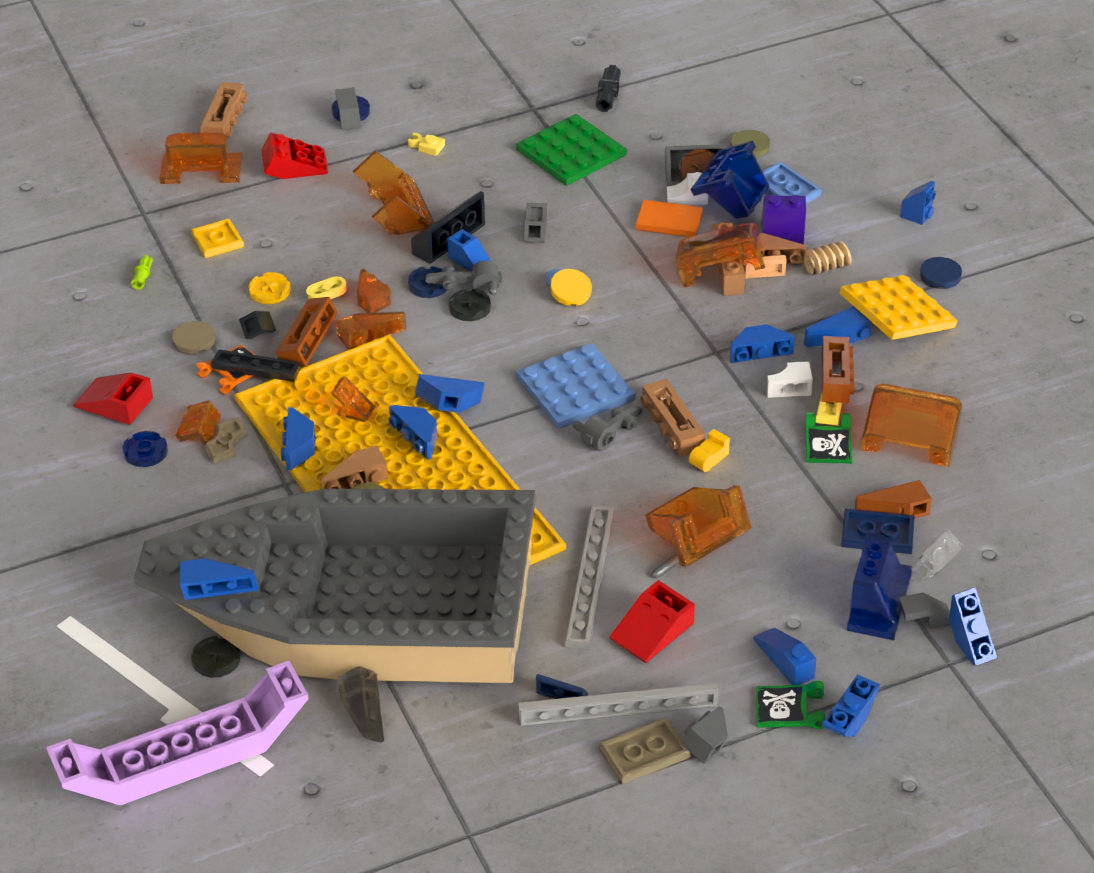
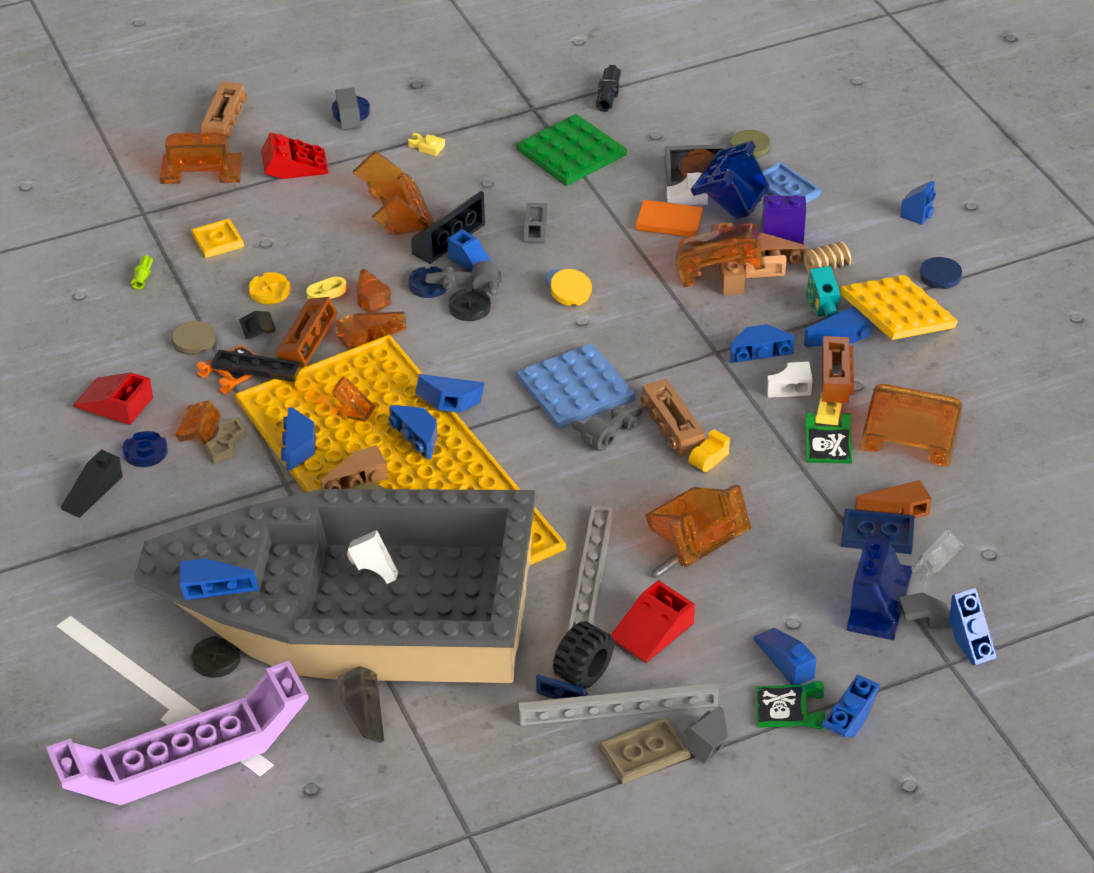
(94, 481): none -> black slope
(371, 554): none -> white arch
(583, 655): none -> black tyre
(823, 292): none -> teal torso

